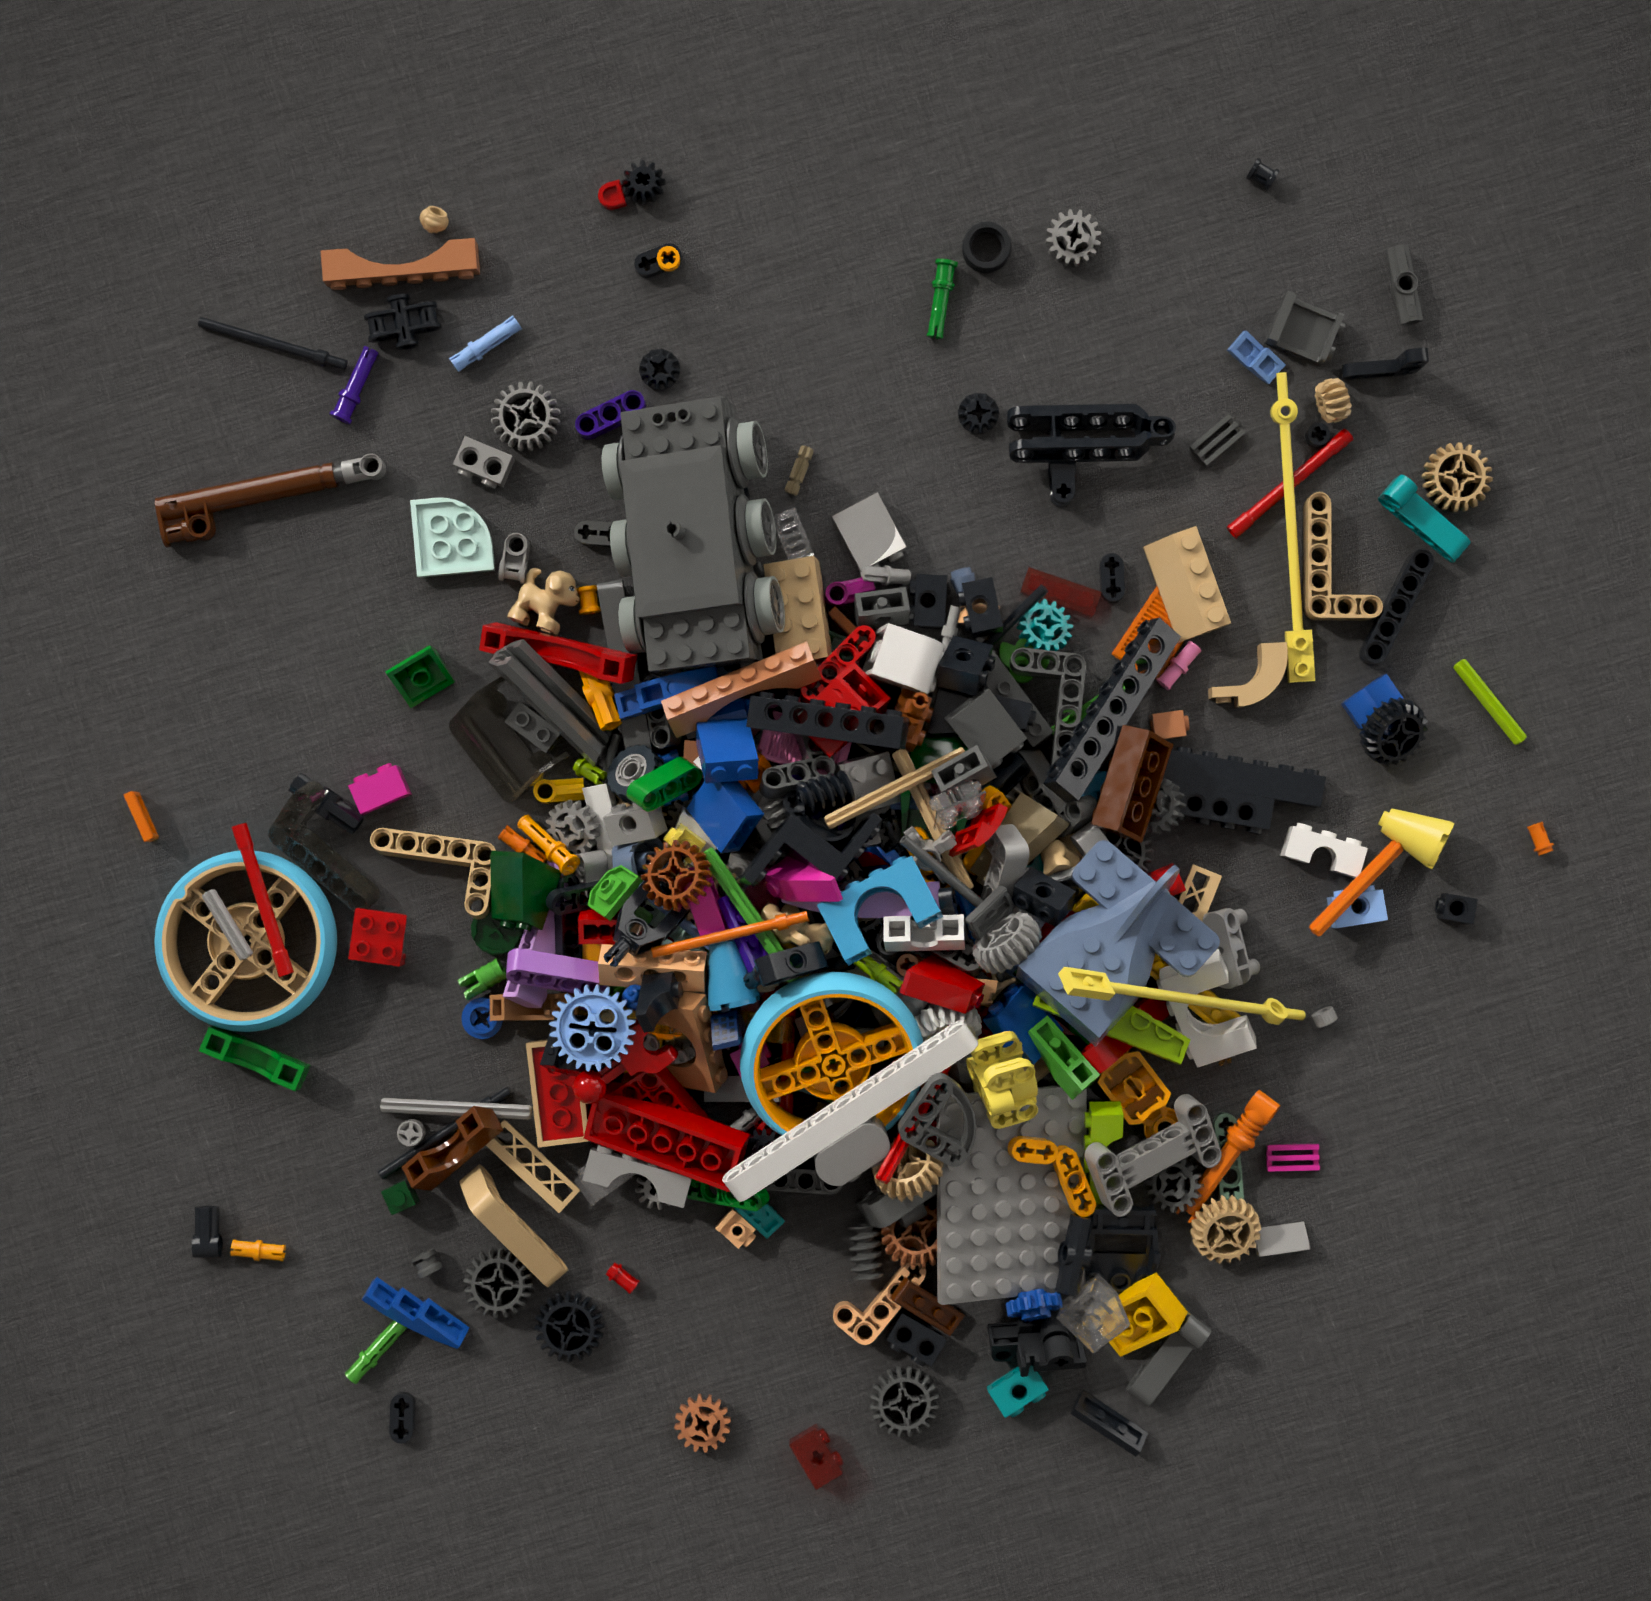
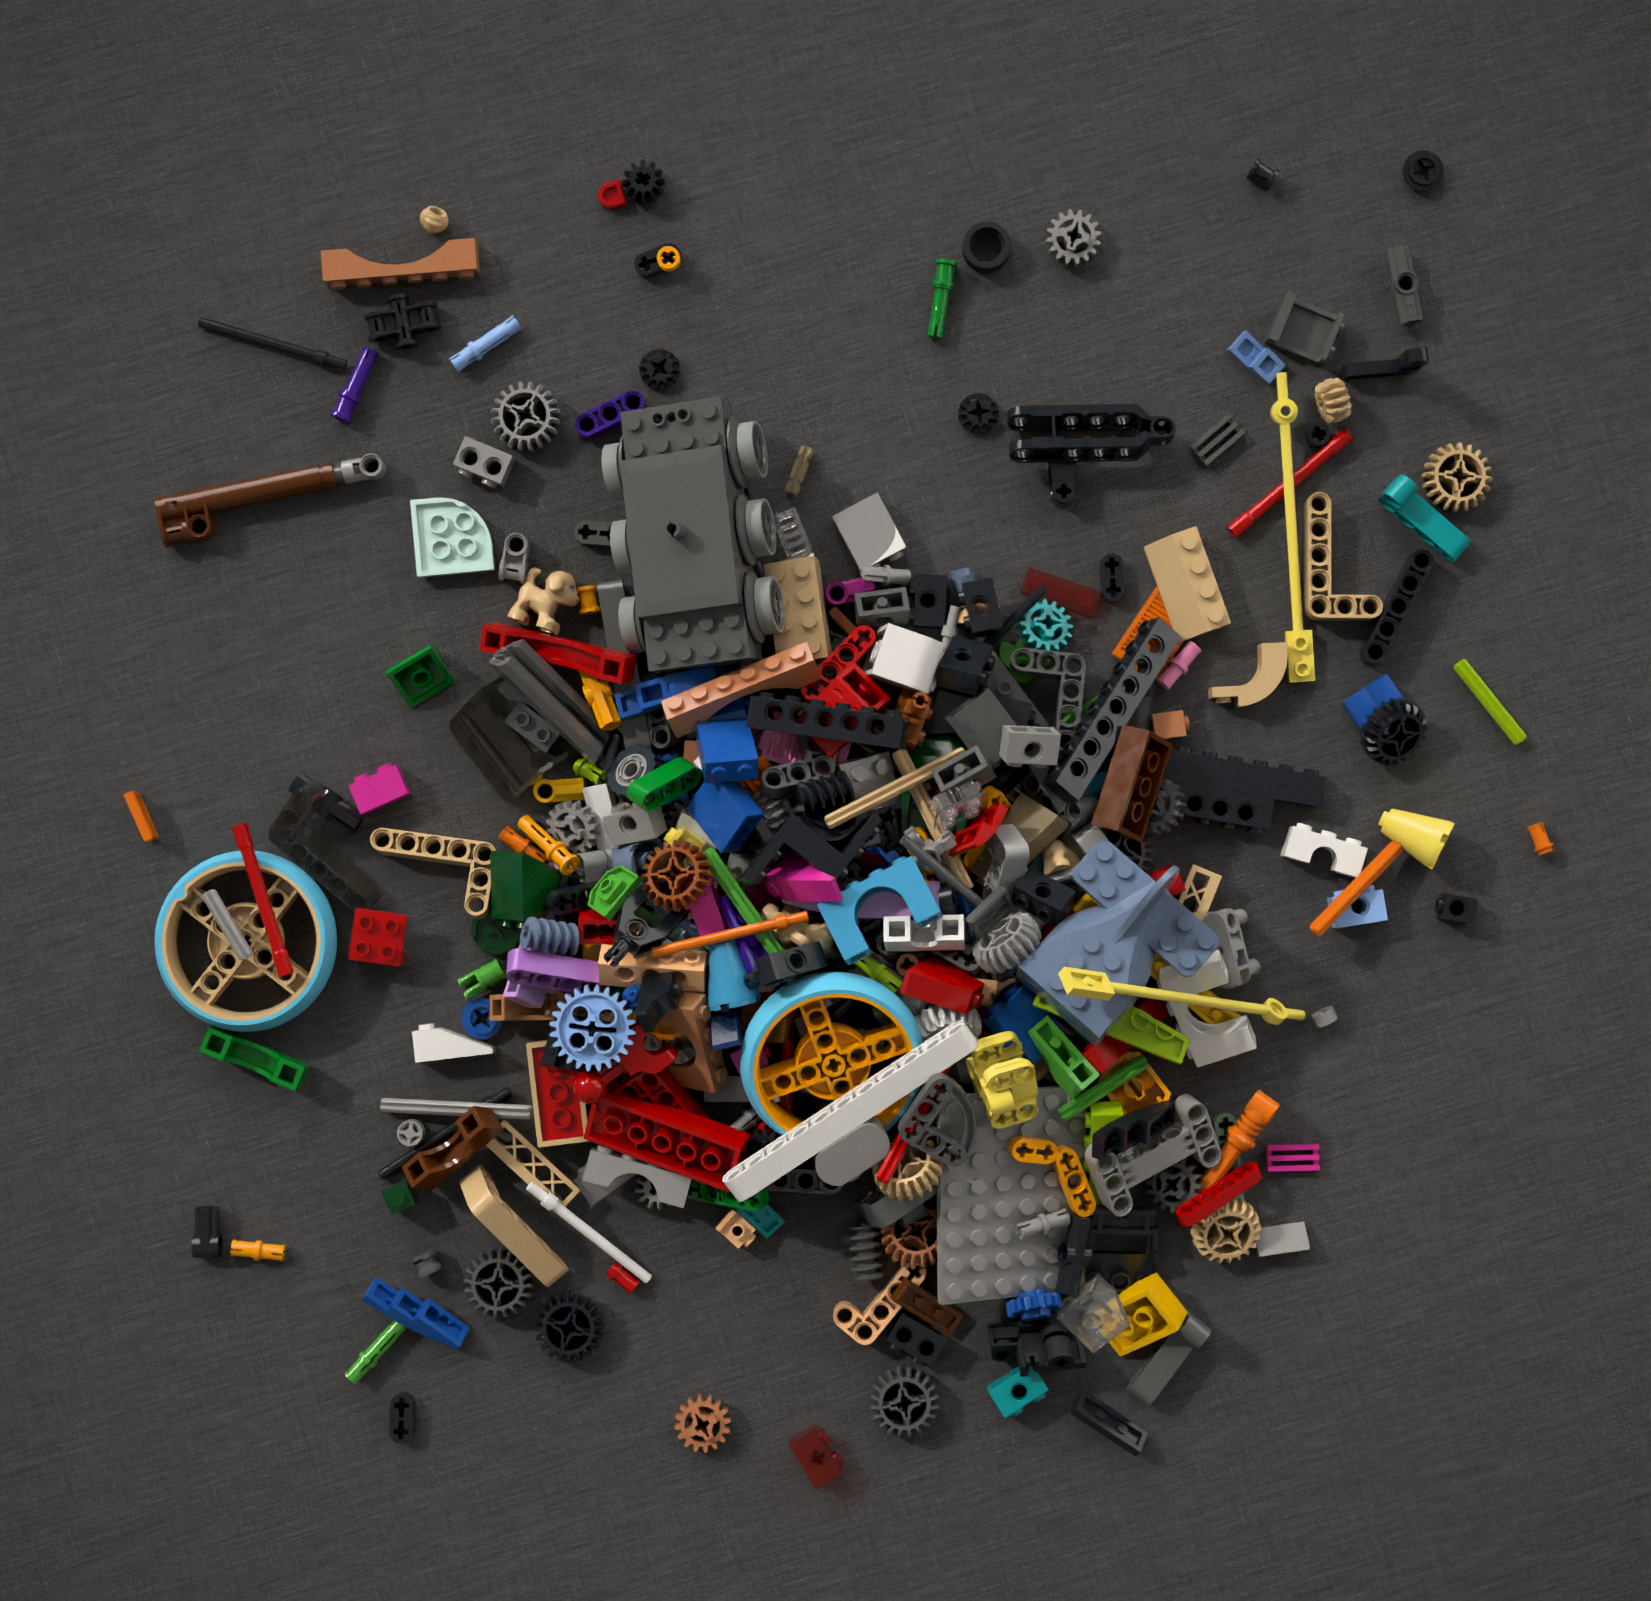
(442, 1043): none -> white slope
(550, 933): none -> sand blue piece
(551, 1202): none -> white bar
(1016, 738): none -> light grey brick
(1042, 1224): none -> light grey pin
(1103, 1088): none -> bright green axle
(1137, 1126): none -> black slope
(1218, 1194): none -> red beam
(1427, 160): none -> black gear

